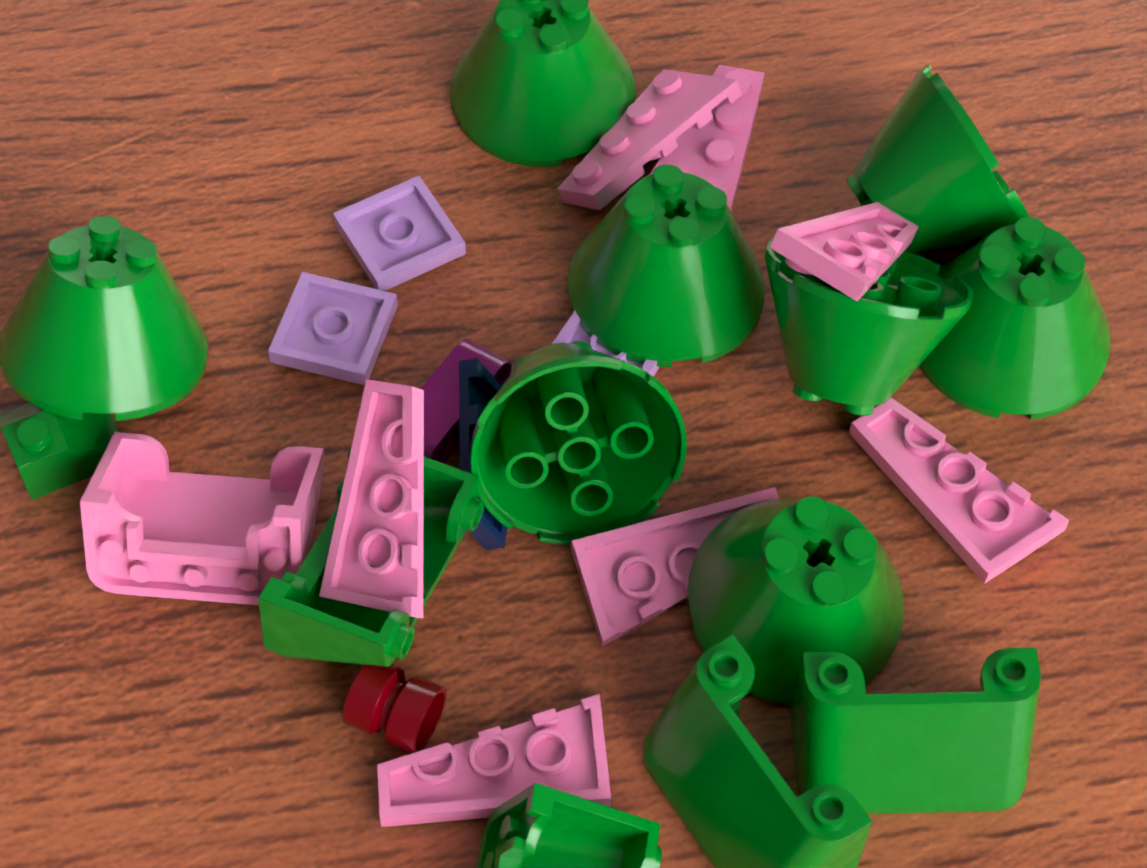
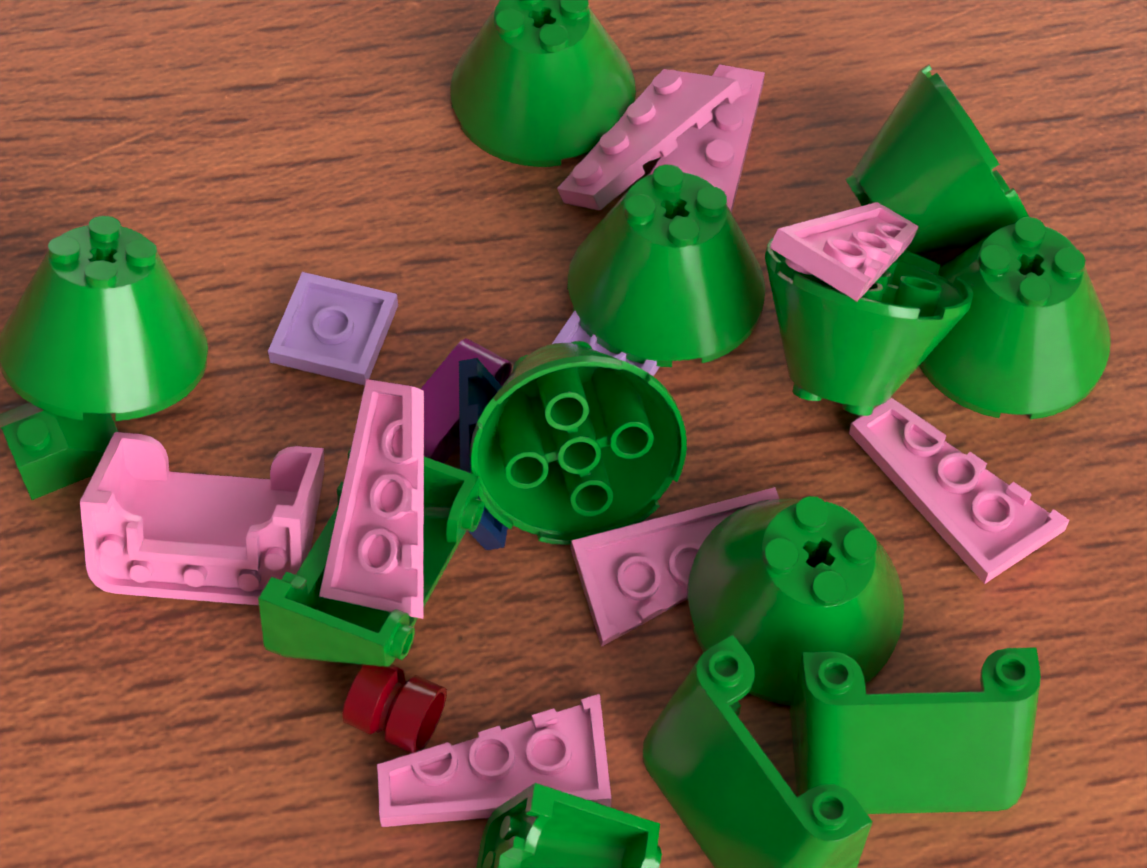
(399, 234): lavender plate -> none

